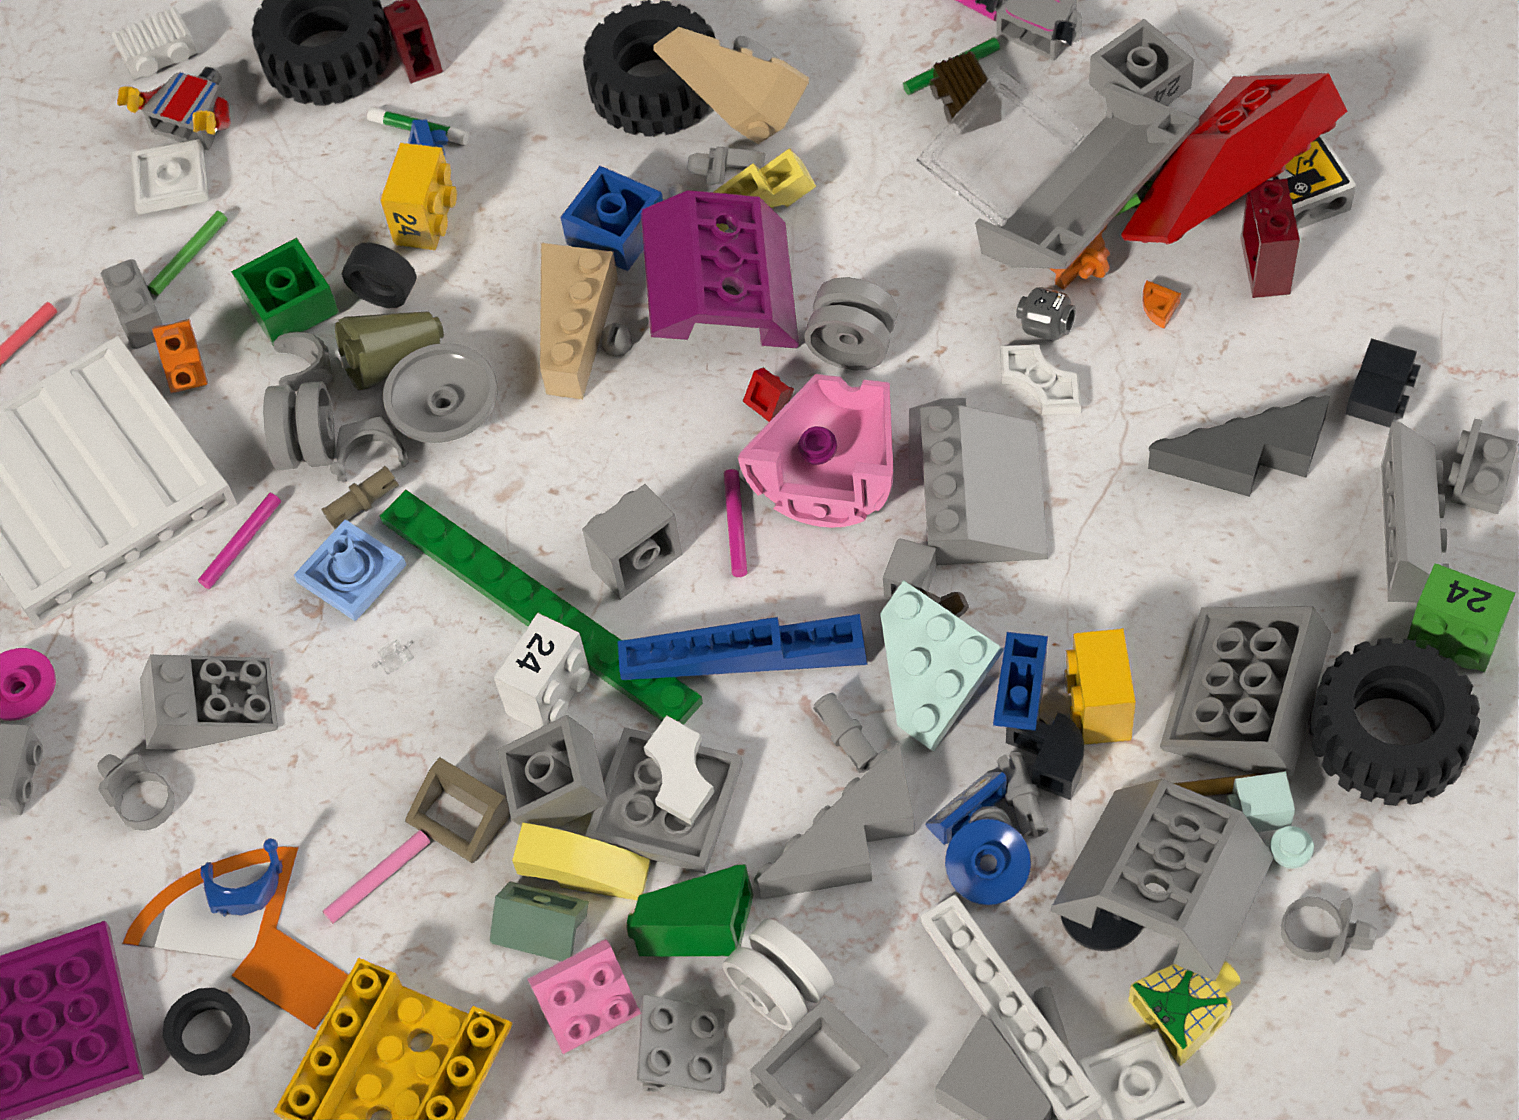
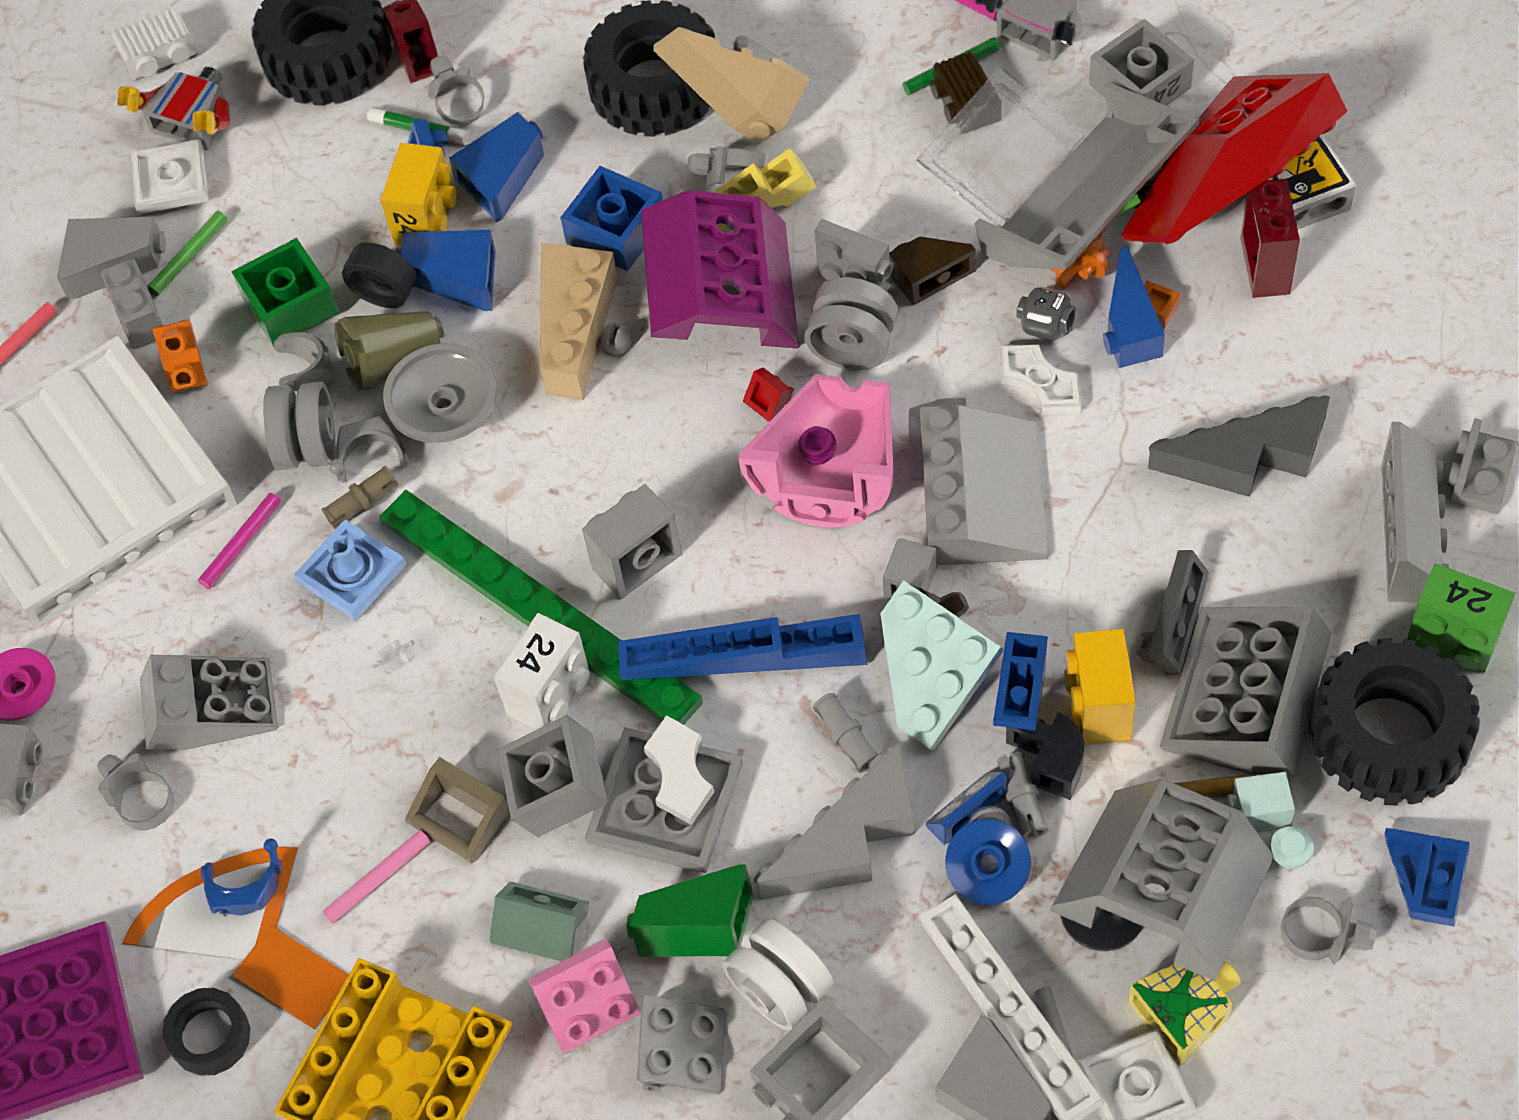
(102, 243): none -> light grey slope
(445, 76): none -> light grey piece
(453, 264): none -> blue slope
(499, 164): none -> blue slope
(579, 862): light yellow slope -> none
(735, 523): dark pink bar -> none
(852, 255): none -> light grey plate
(930, 266): none -> dark brown slope
(1133, 326): none -> blue slope
(1177, 615): none -> dark grey hinge
(1382, 383): black brick -> none
(1429, 873): none -> blue wing

